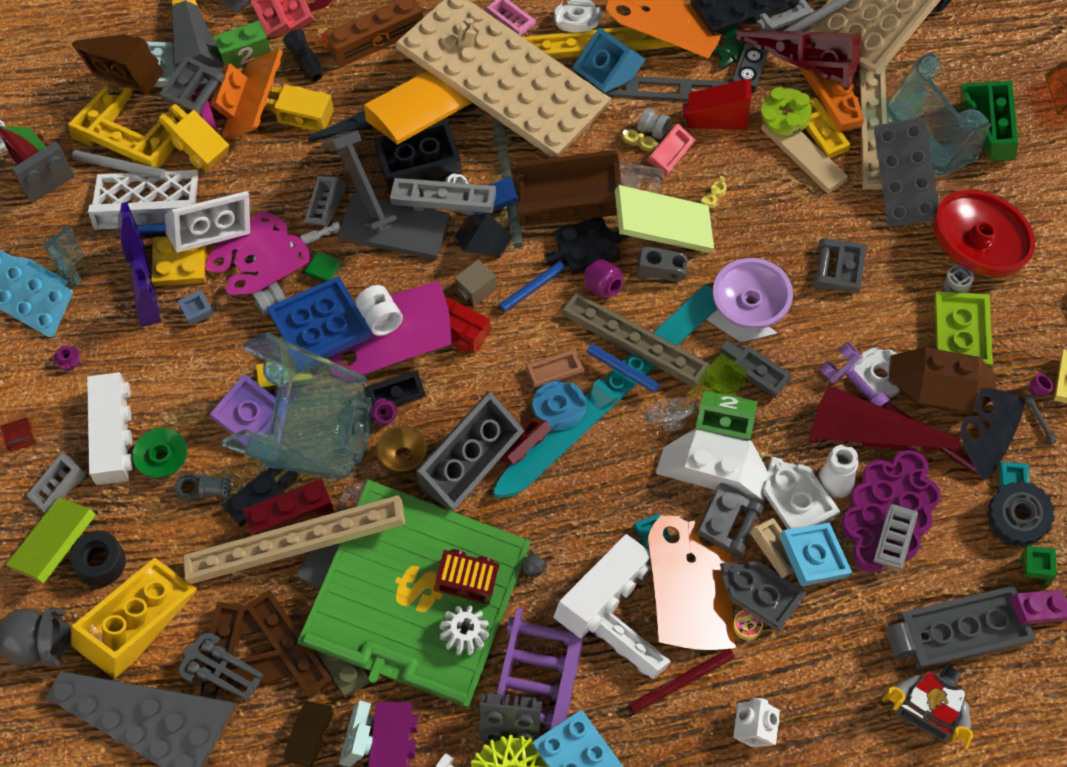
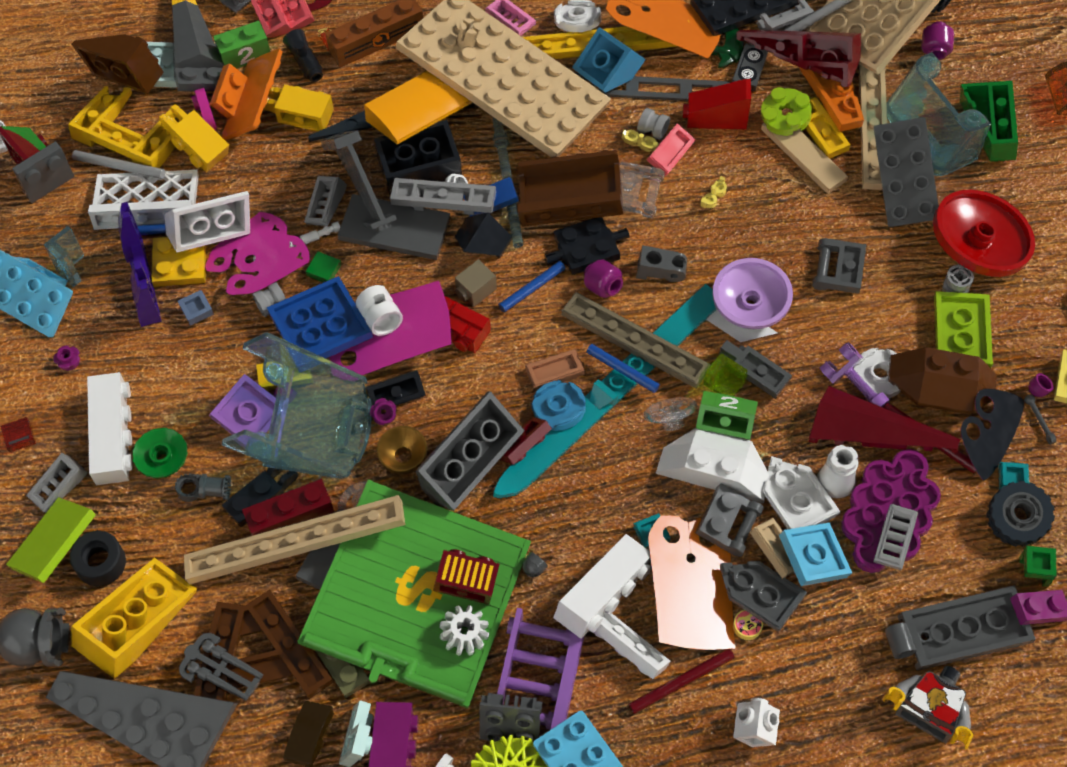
(185, 82): dark grey plate -> none
(663, 219): yellowish green tile -> none
(938, 39): none -> magenta head

